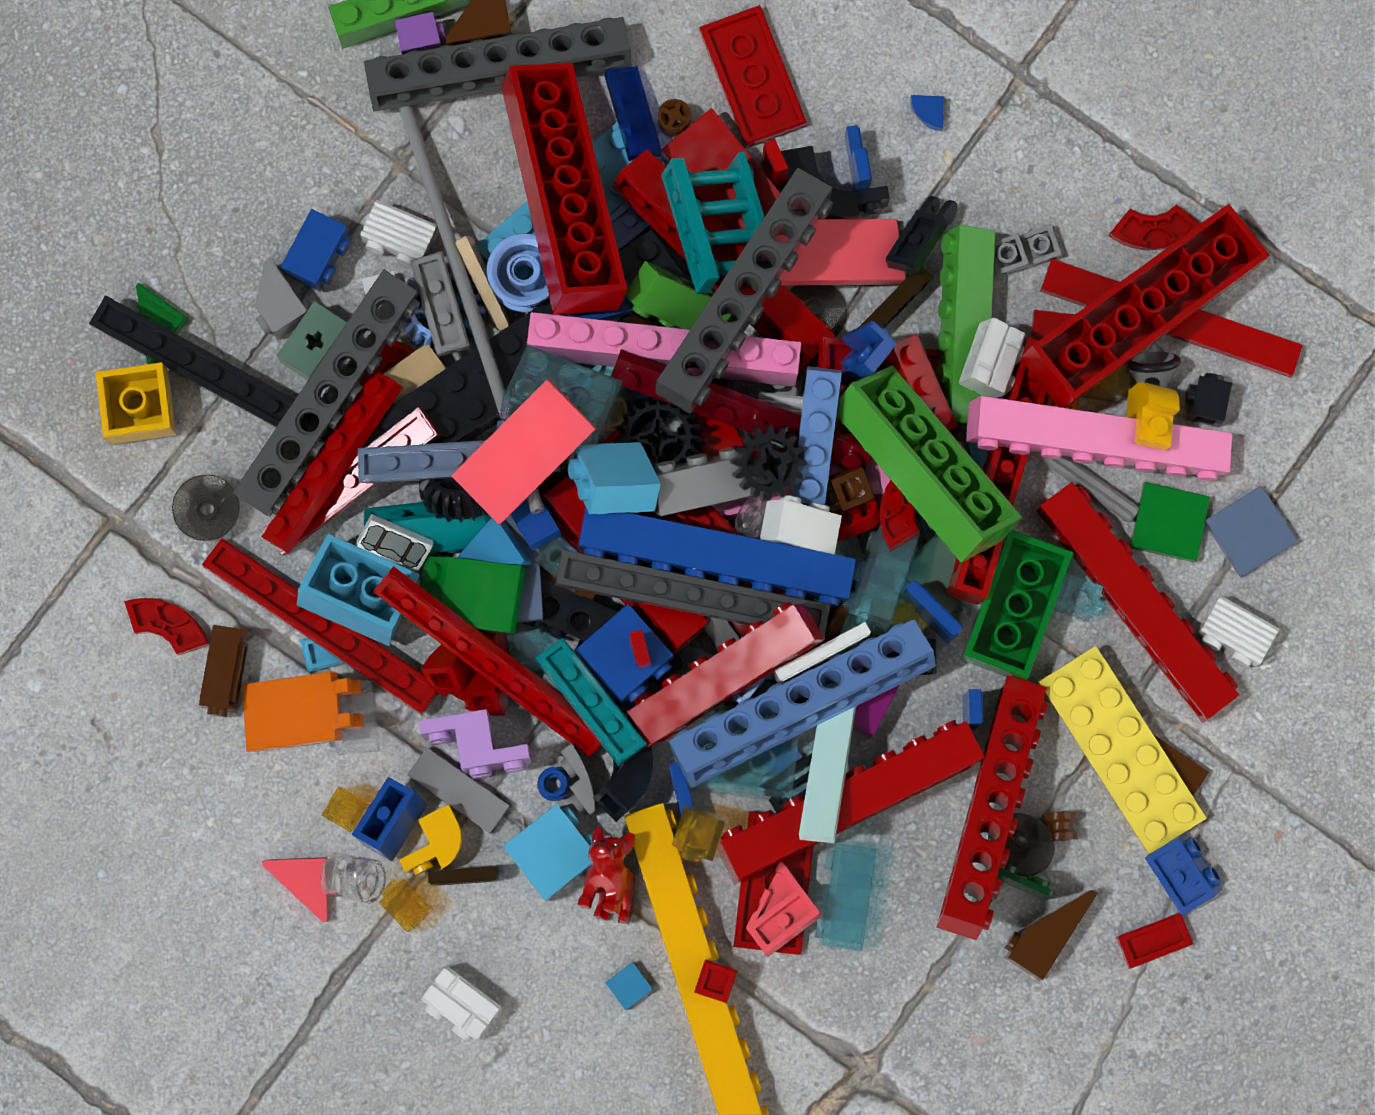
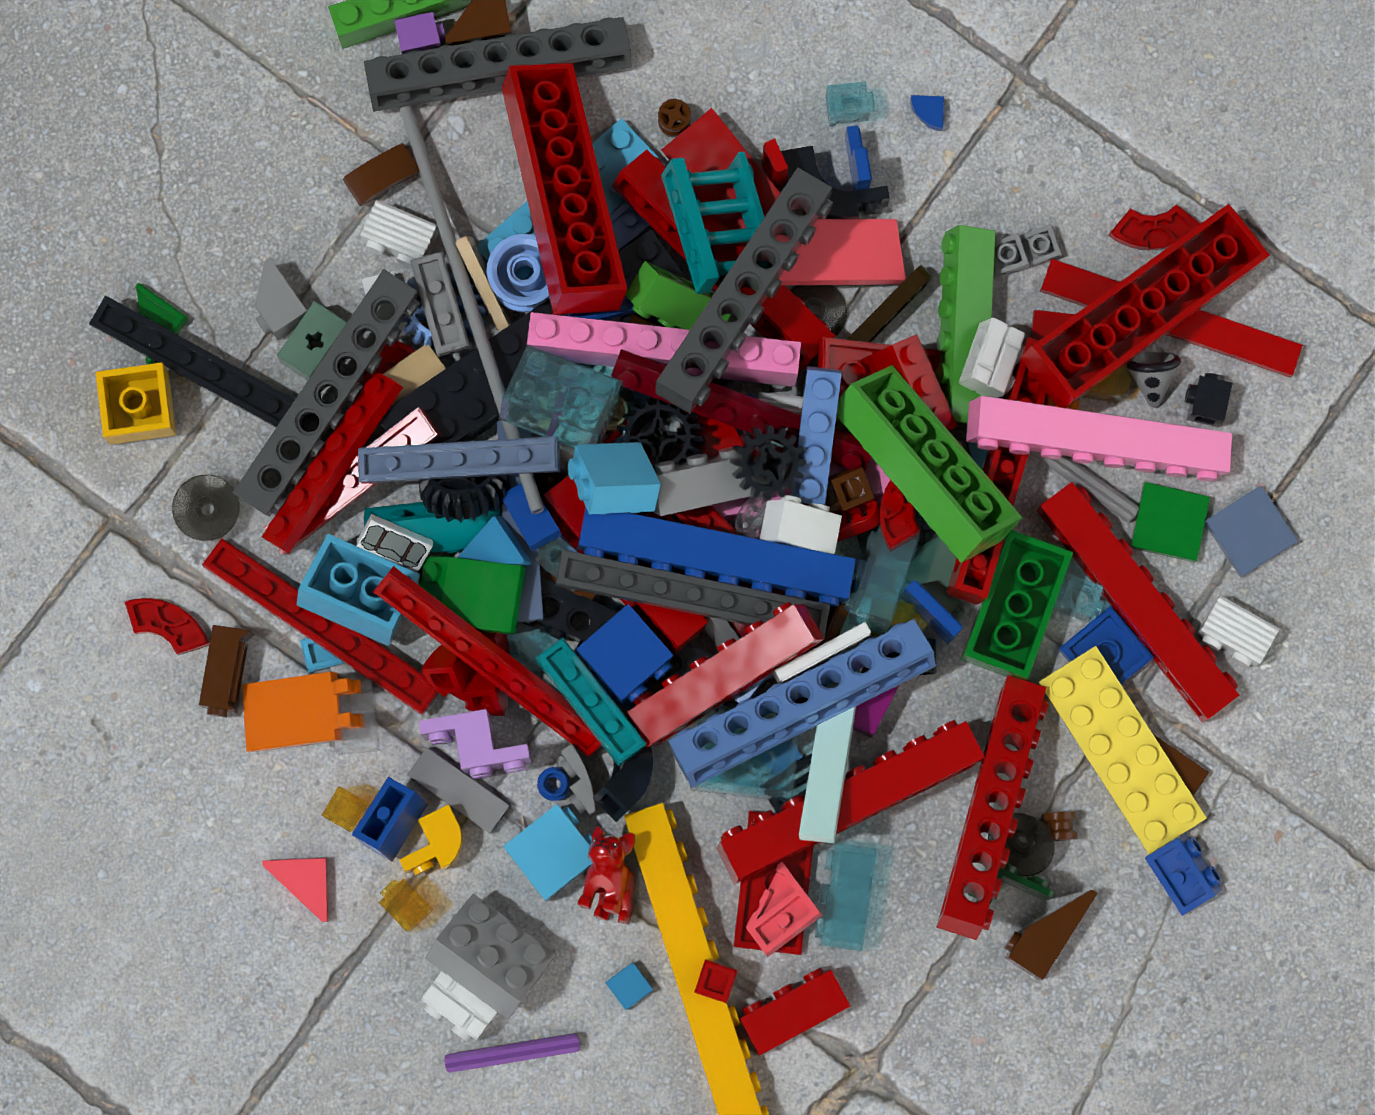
(316, 250): blue brick -> none
(353, 877): clear wheel -> none
(380, 174): none -> reddish brown slope
(463, 876): dark brown tile -> none
(490, 956): none -> light grey brick
(512, 1053): none -> medium lavender axle
(524, 451): coral tile -> none
(632, 112): clear blue tile -> none
(639, 649): red tile -> none
(680, 787): blue tile -> none
(698, 834): clear yellow brick -> none
(752, 76): red tile -> none
(793, 1010): none -> red brick
(855, 93): none -> clear light blue brick
(869, 347): blue bracket -> none
(921, 235): black hinge -> none
(973, 708): blue tile -> none
(1115, 642): none -> blue tile
(1154, 412): yellow brick -> none
(1154, 940): red tile -> none

